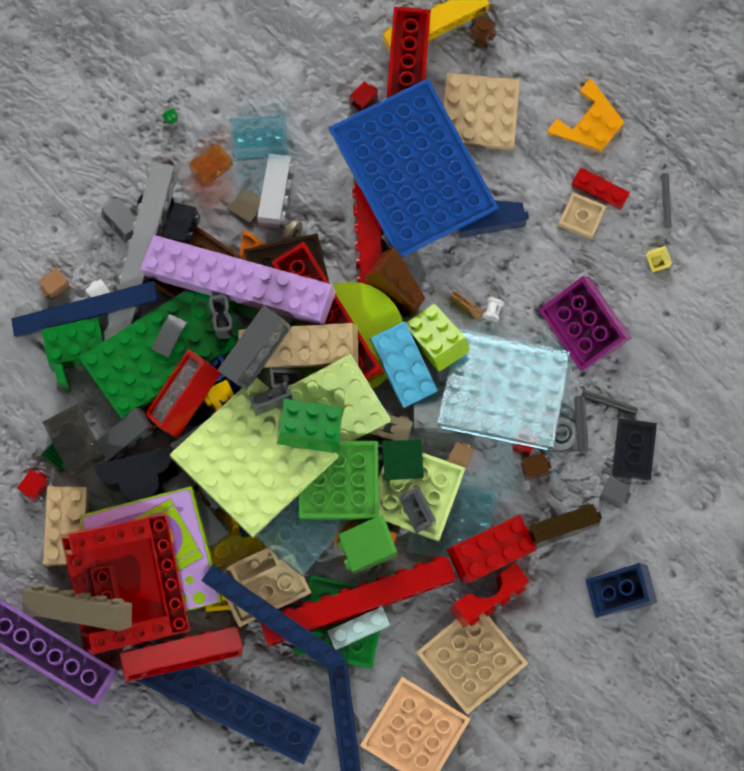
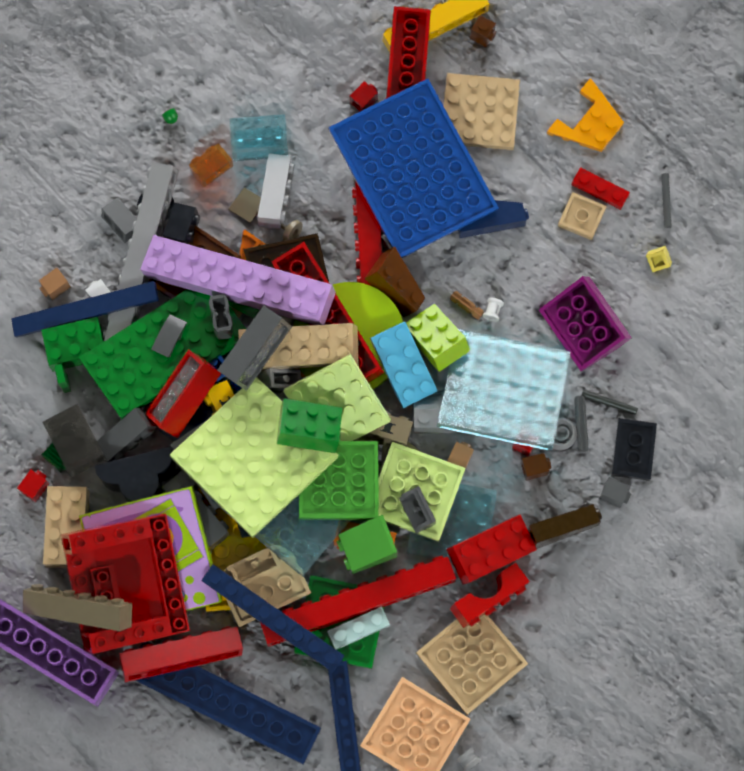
(269, 399): dark grey hinge -> none
(402, 459): dark green tile -> none
(621, 590): dark blue slope -> none

